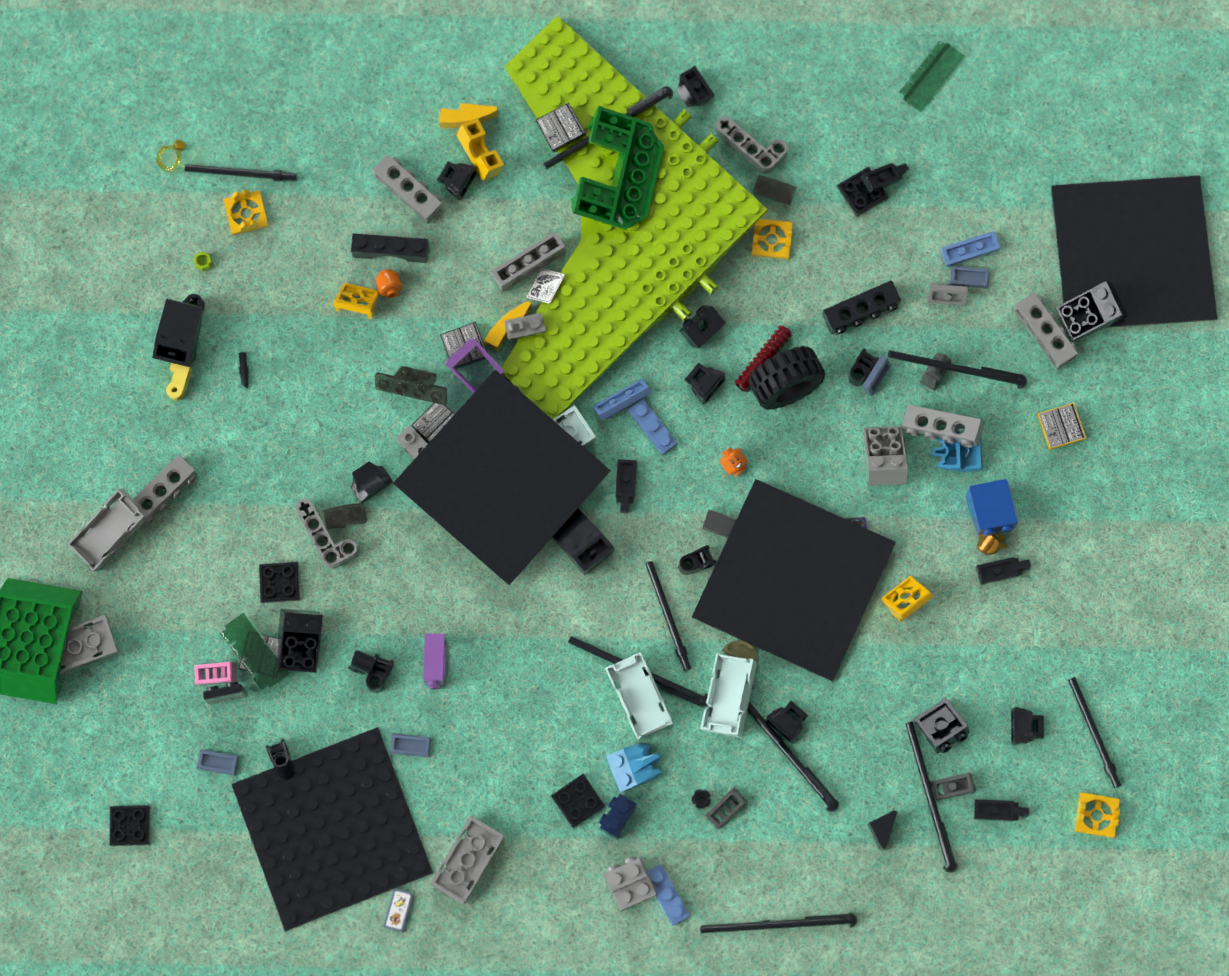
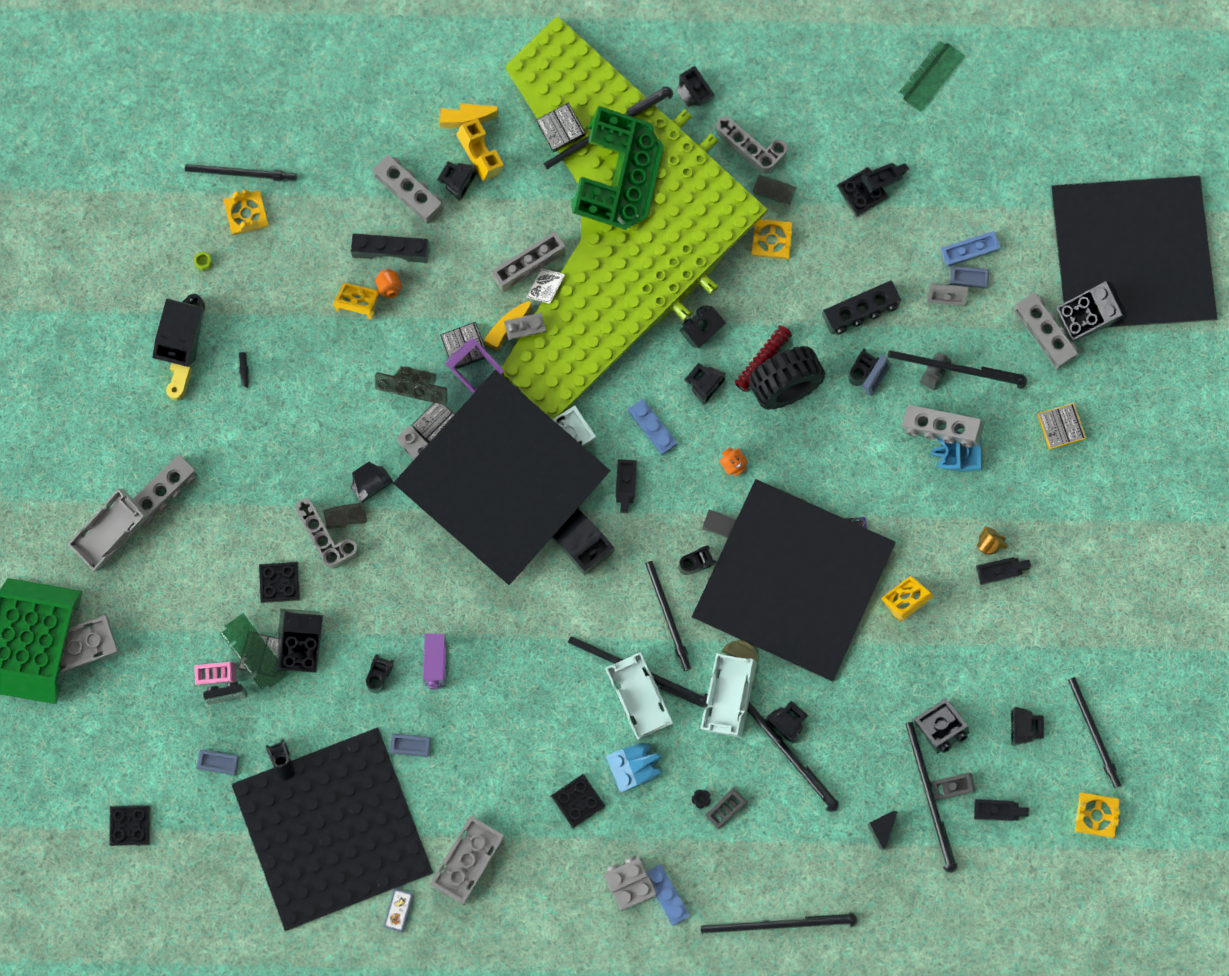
(179, 146): clear yellow piece -> none
(361, 662): black piece -> none
(618, 816): dark blue brick -> none
(621, 399): medium blue plate -> none
(885, 456): light grey slope -> none
(991, 507): blue slope -> none

